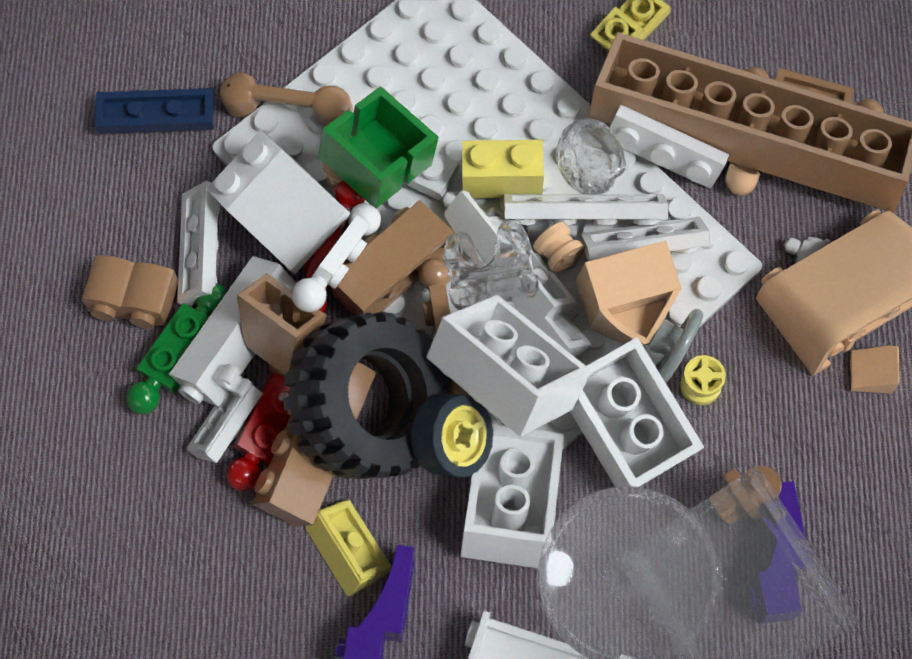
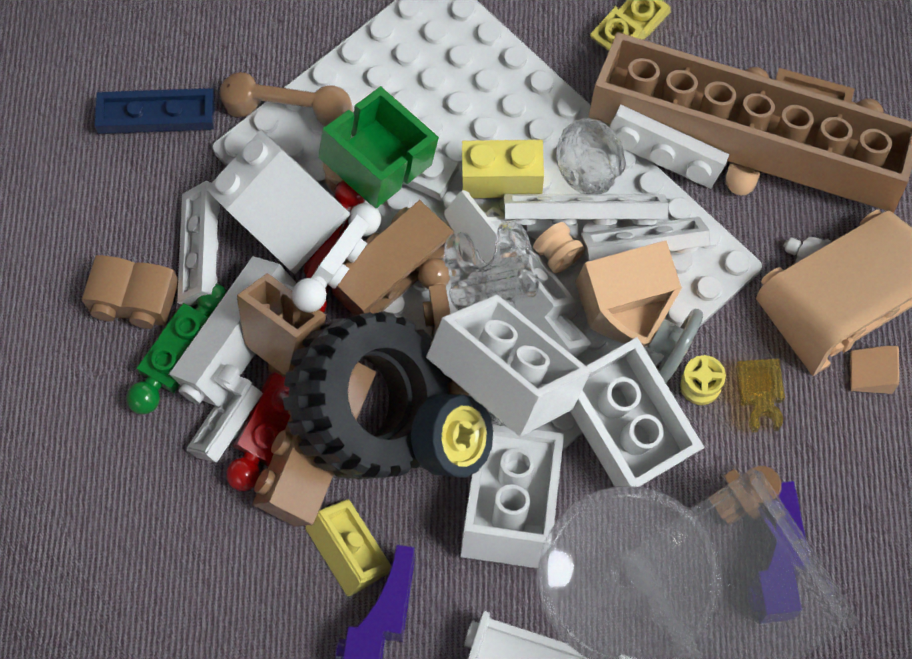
(761, 386): none -> clear yellow plate

